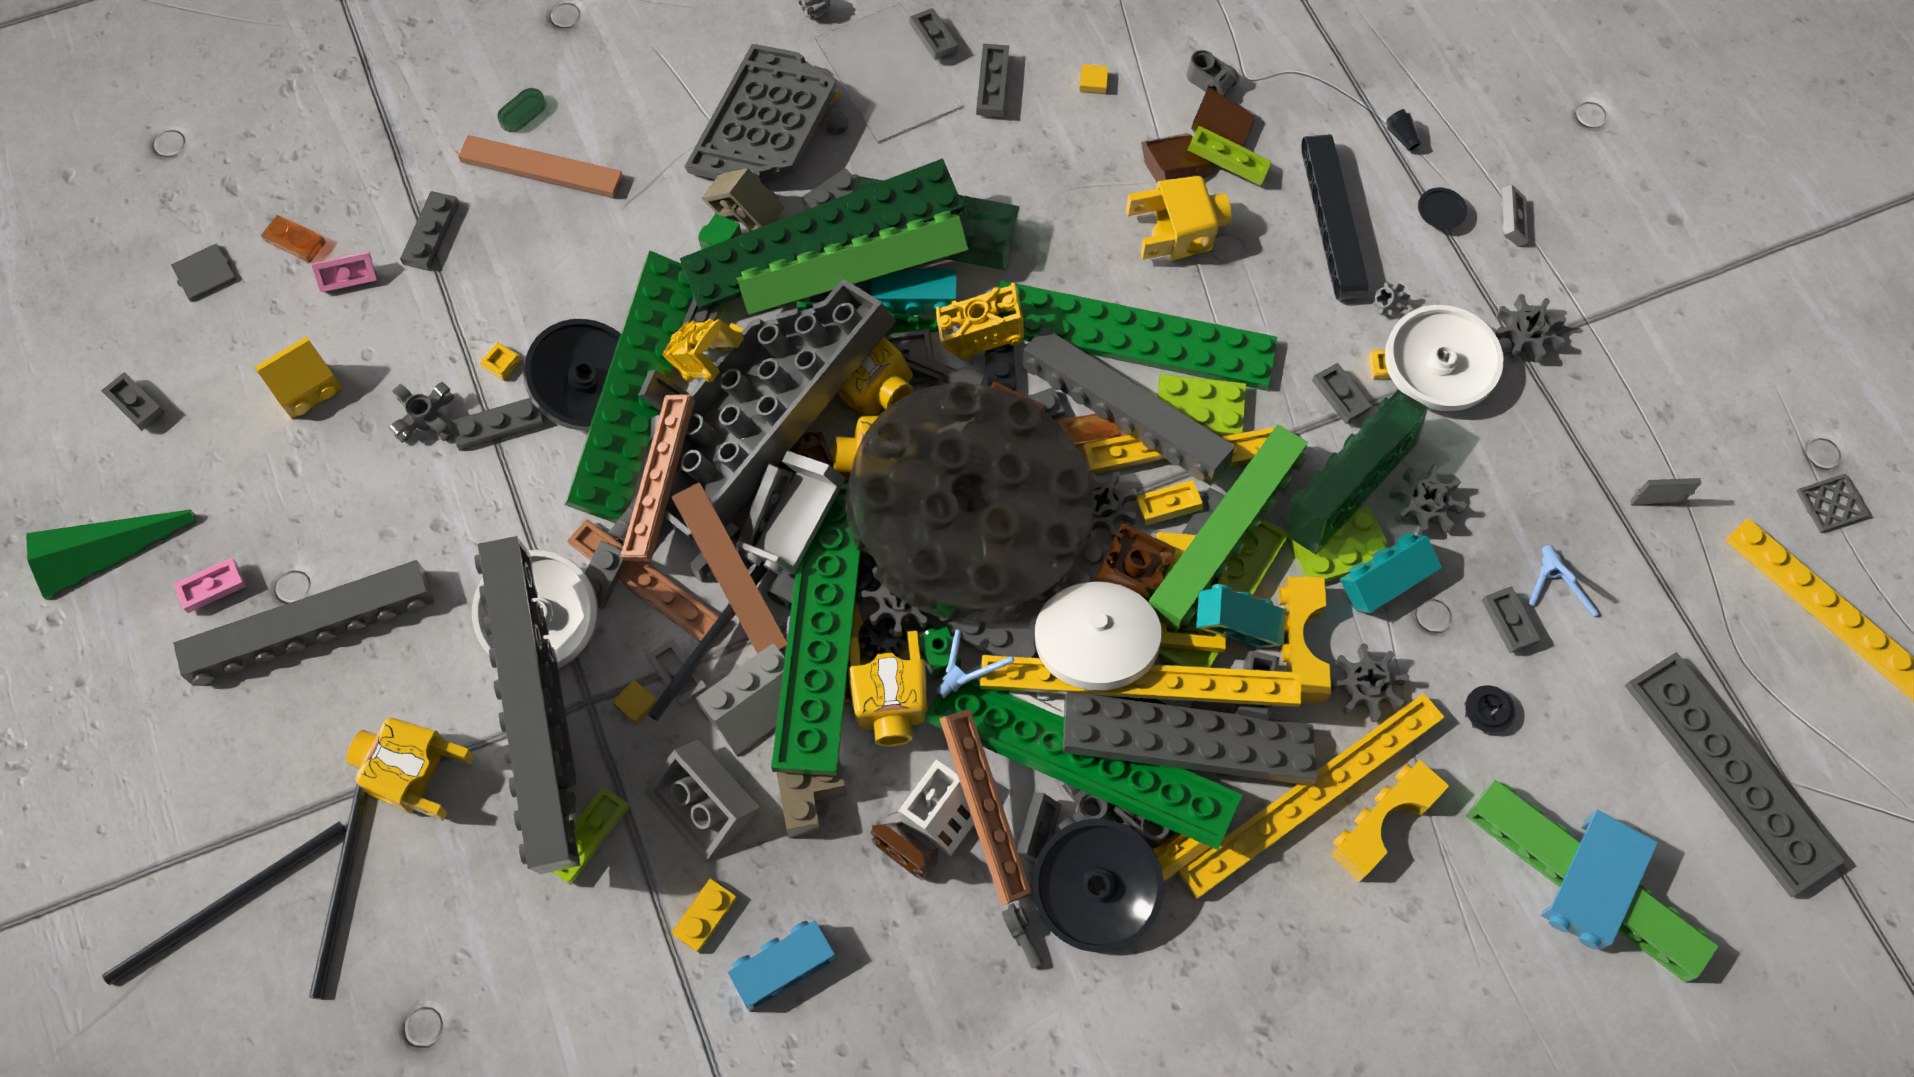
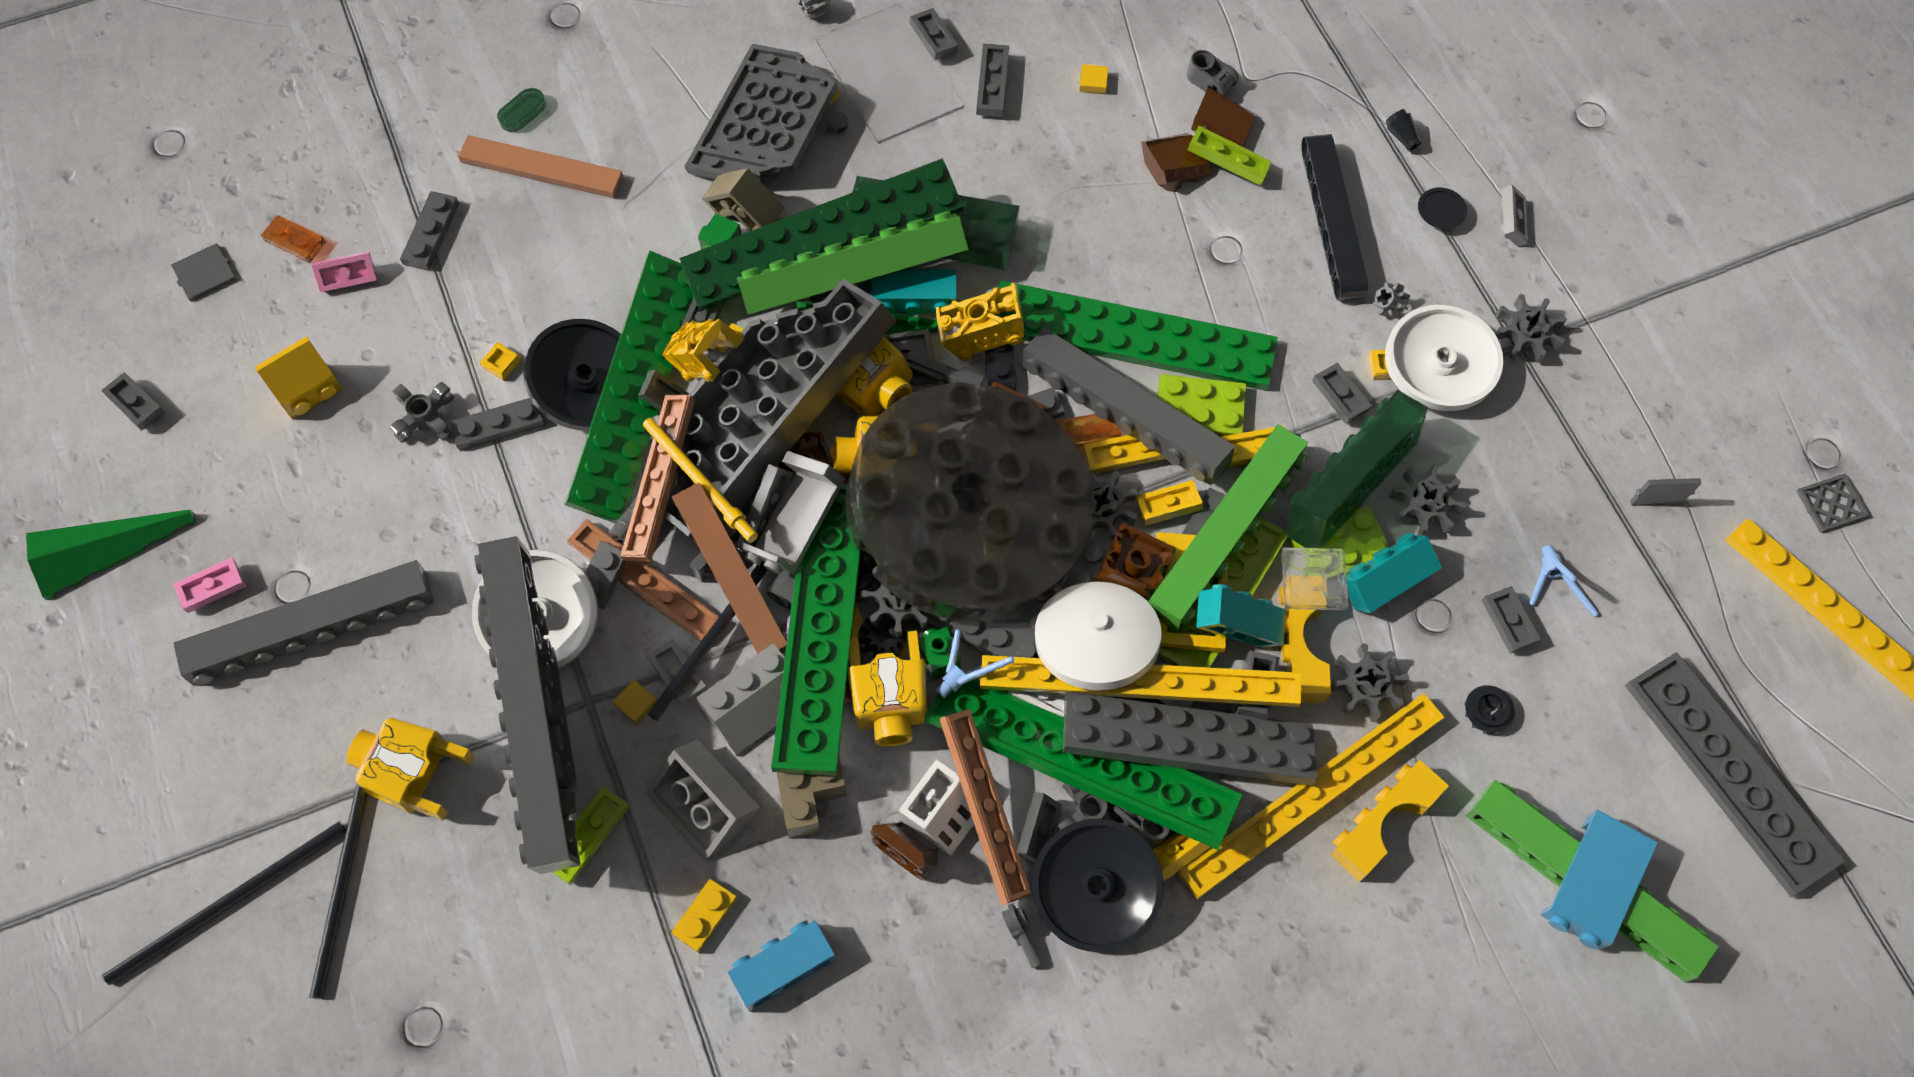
(732, 515): none -> yellow bar
(833, 188): dark grey plate -> none
(1184, 216): yellow piece -> none
(1314, 578): none -> clear plate

